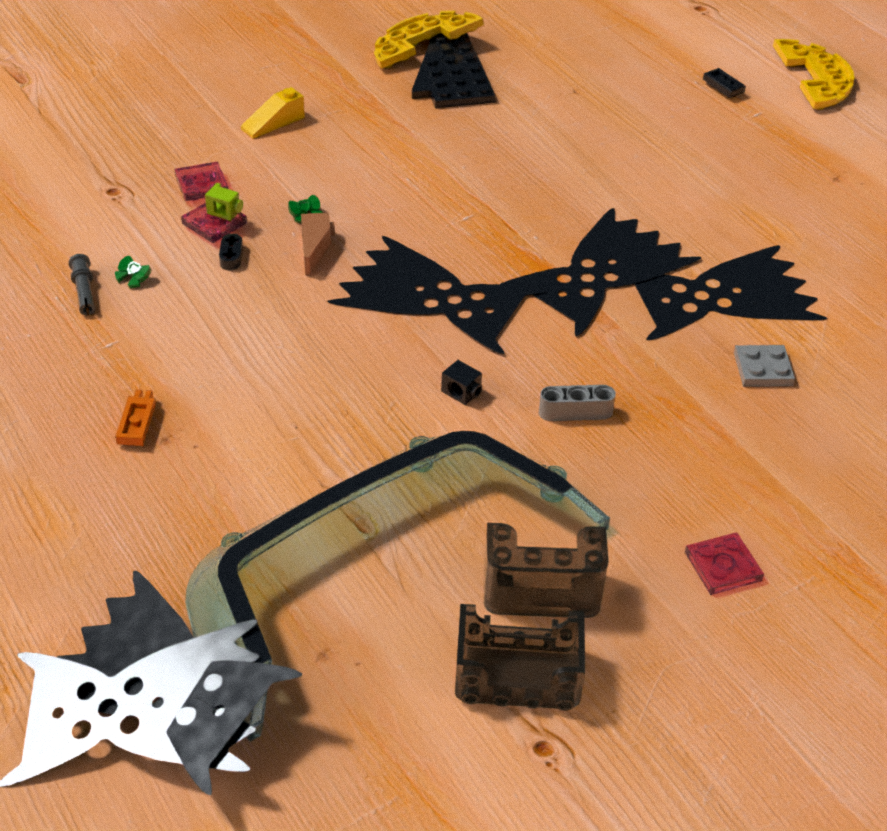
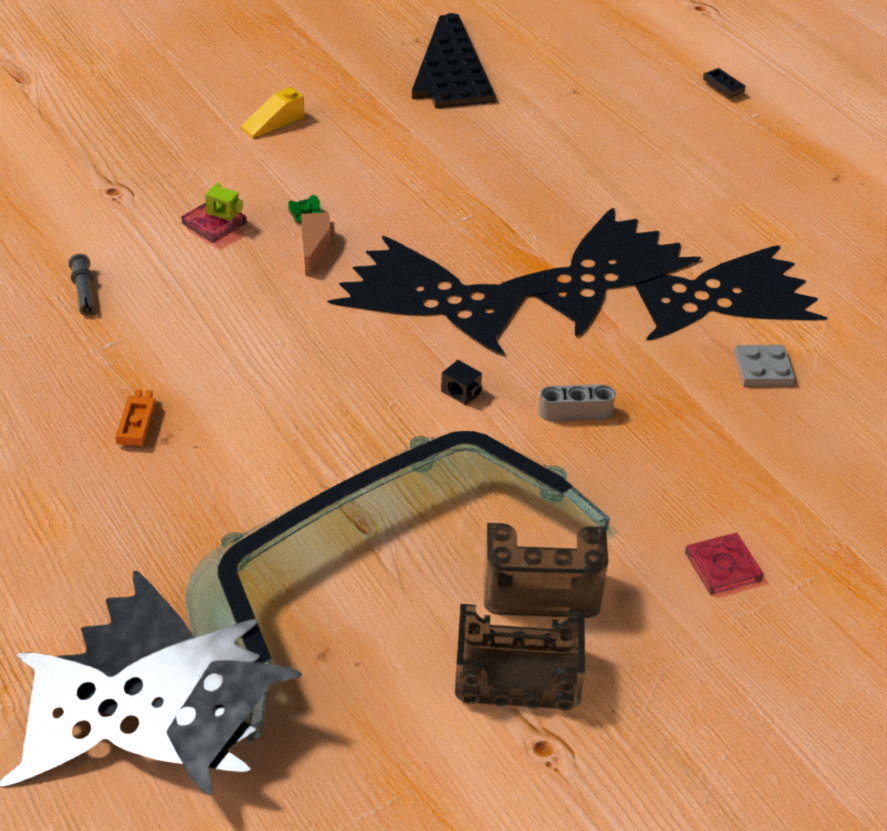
(135, 270): green piece -> none
(199, 179): clear pink plate -> none
(234, 252): black beam -> none
(402, 37): yellow plate -> none
(831, 73): yellow plate -> none

